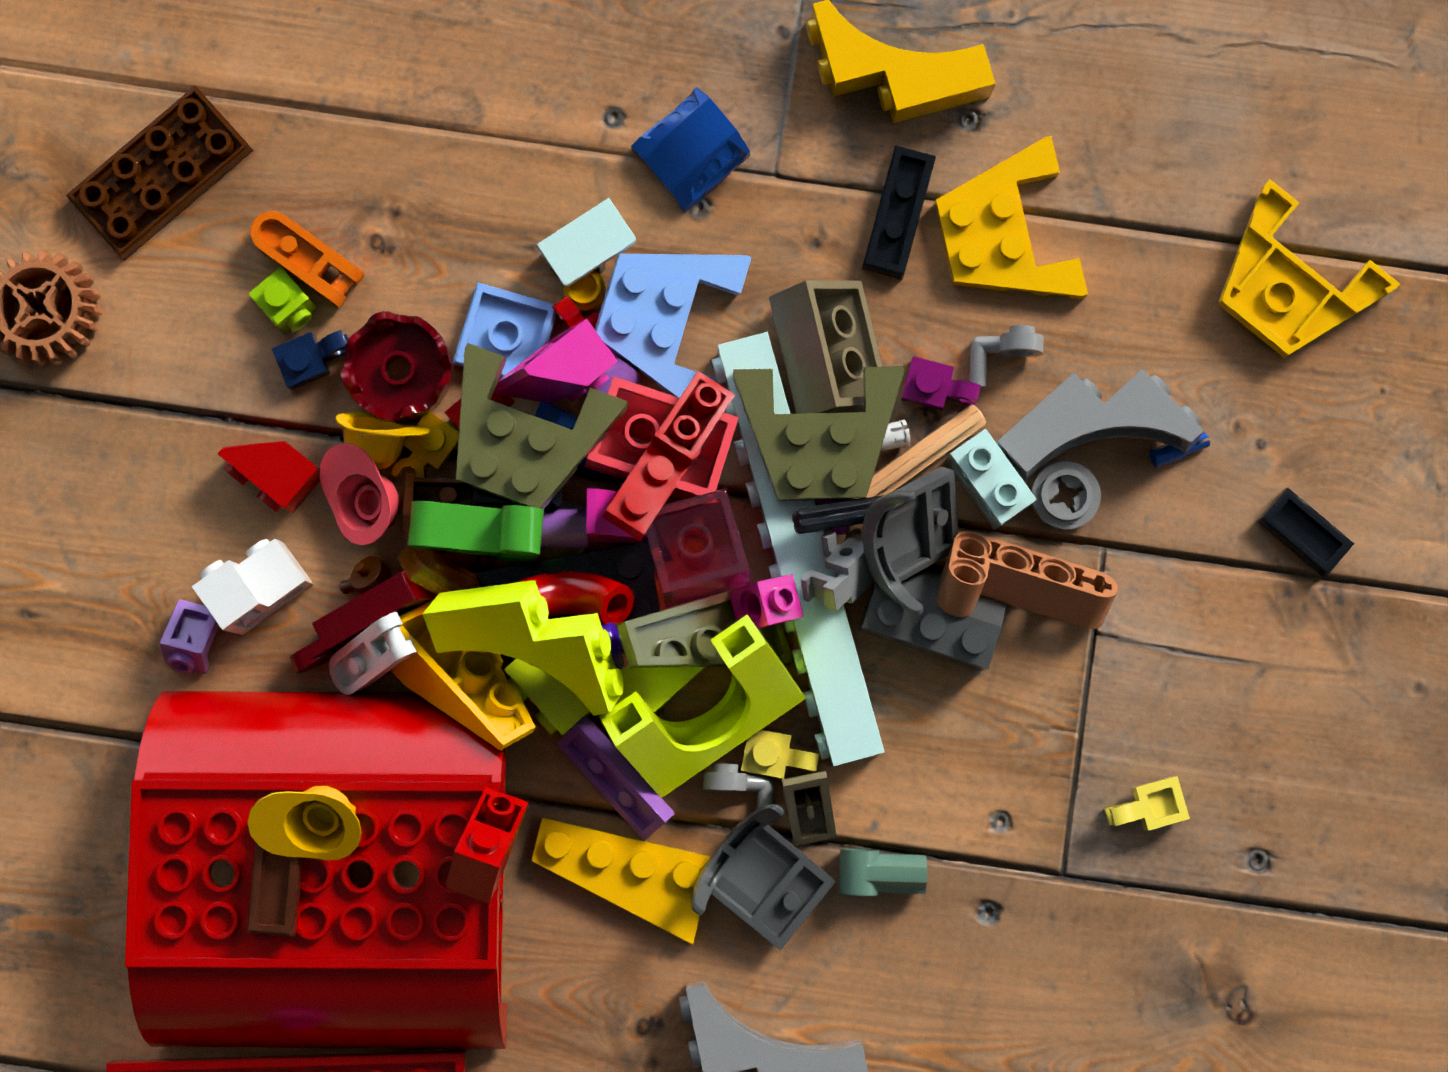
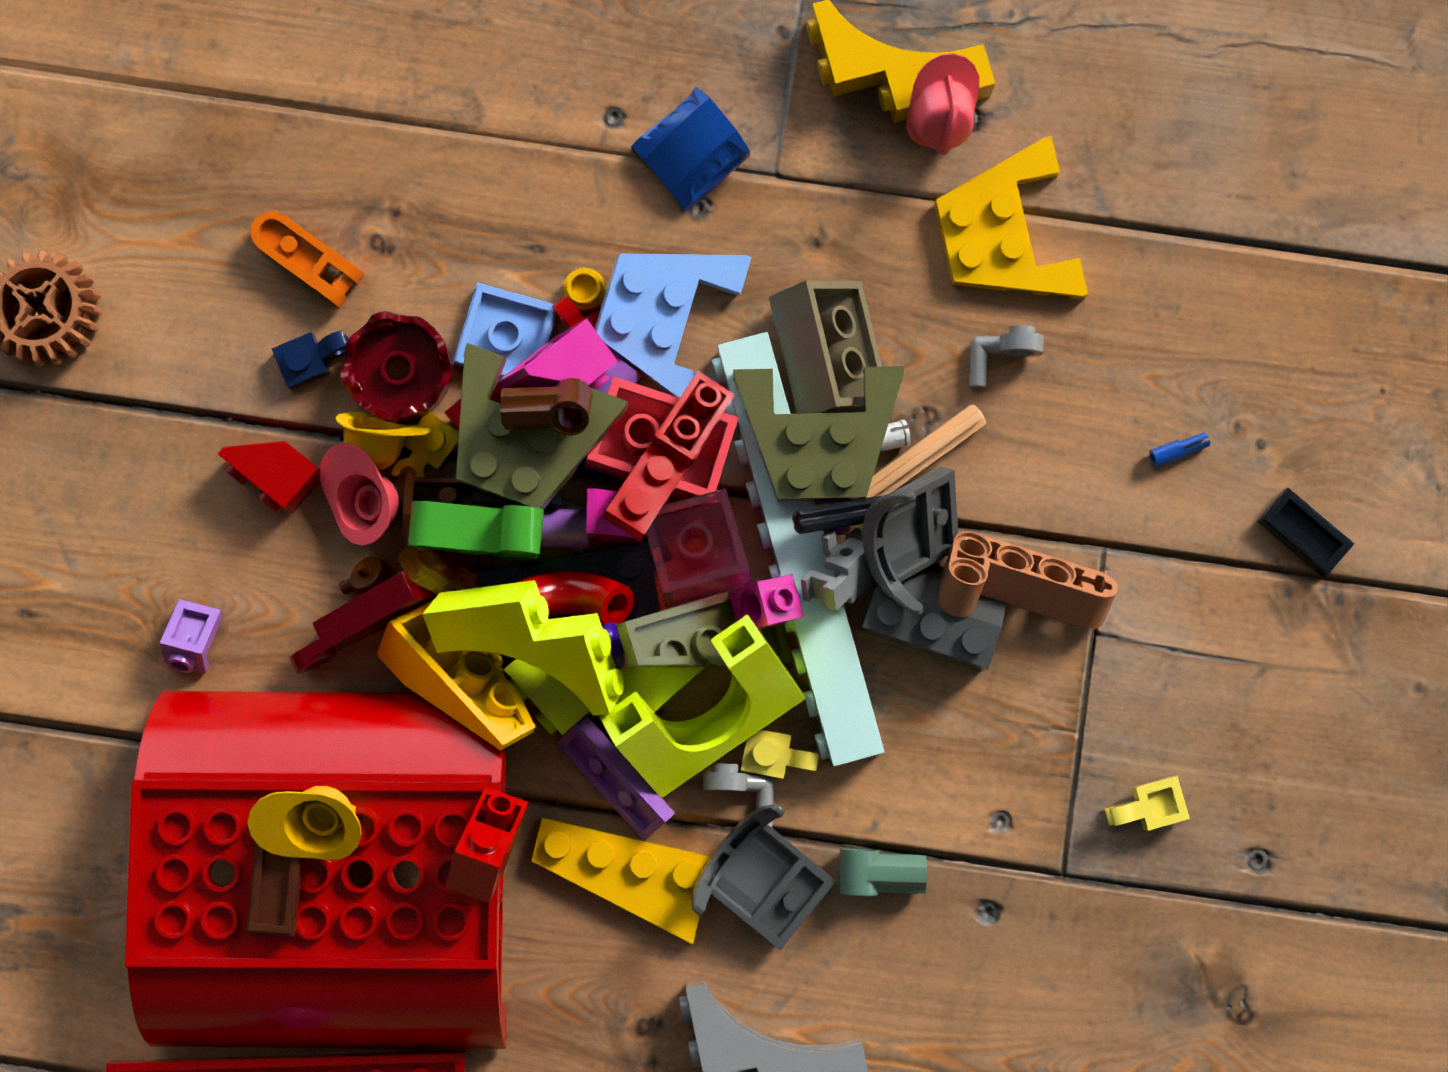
(159, 173): reddish brown tile -> none
(254, 589): white brick -> none
(283, 301): lime bracket -> none
(370, 655): white plate -> none
(544, 407): none -> reddish brown piece
(587, 243): light aqua panel -> none
(809, 807): dark tan slope -> none
(898, 212): black tile -> none
(932, 383): magenta plate -> none
(943, 102): none -> coral piece
(990, 479): light aqua brick -> none
(1072, 476): light grey gear -> none
(1078, 416): light grey arch -> none
(1281, 294): yellow wing -> none

